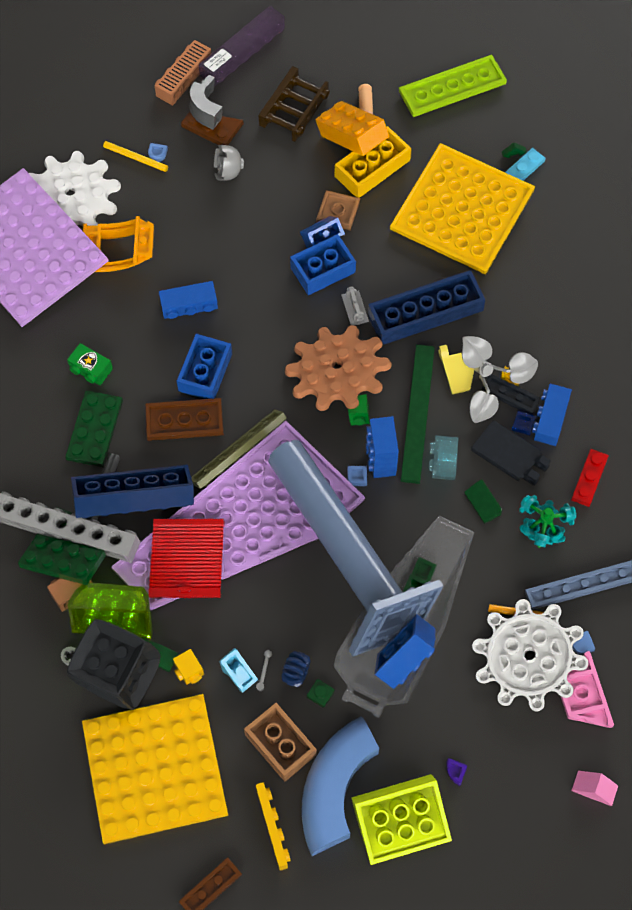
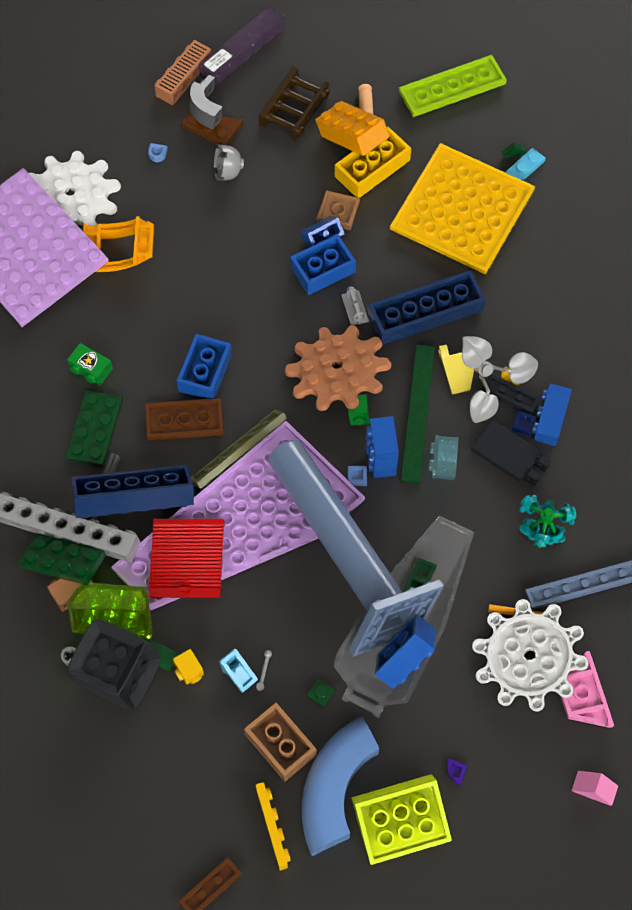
(135, 156): yellow bar -> none
(154, 769): yellow plate -> none
(188, 300): blue brick -> none
(296, 668): dark blue gear -> none
(483, 501): dark green slope -> none
(584, 644): medium blue tile -> none
(589, 477): red plate -> none

